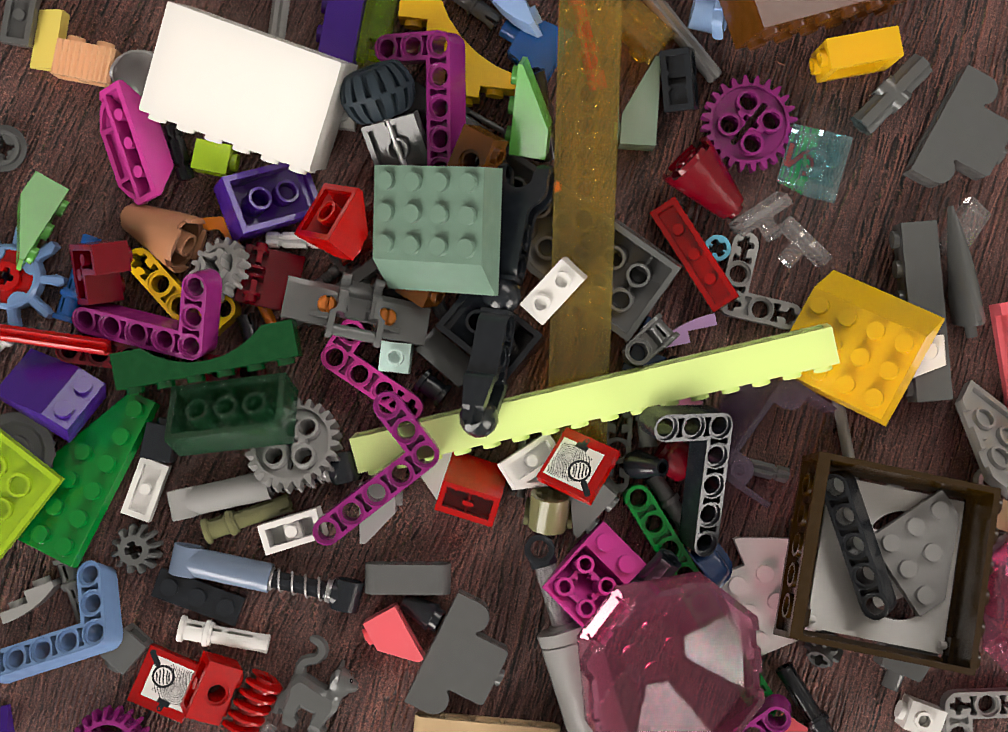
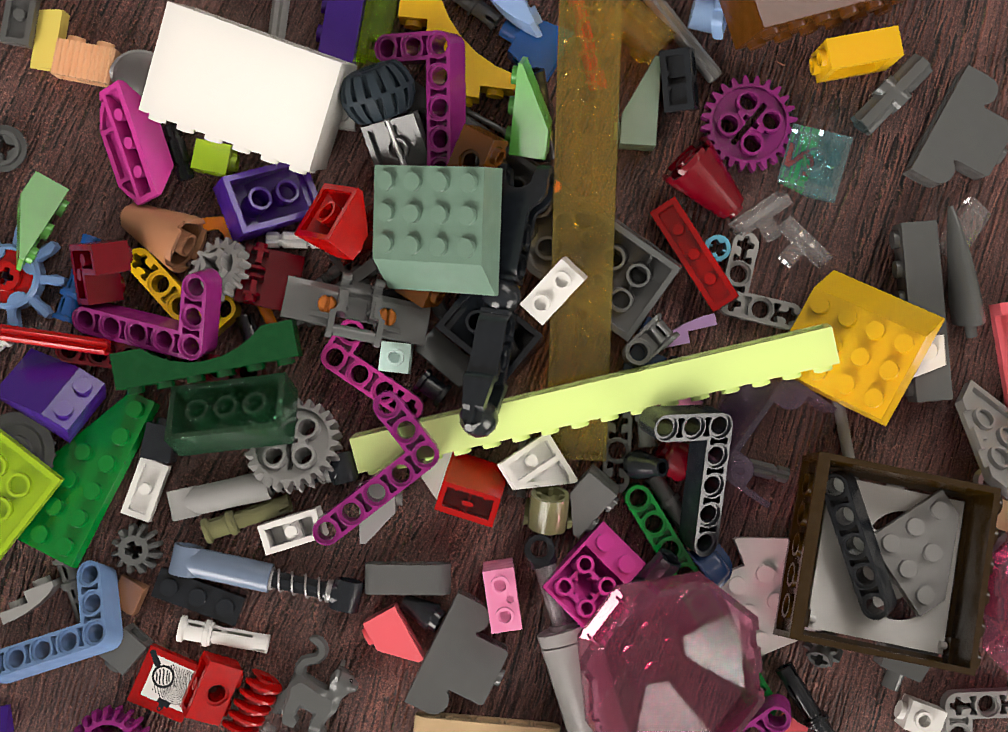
(131, 594): none -> nougat slope
(502, 595): none -> bright pink window
(578, 466): tile -> none

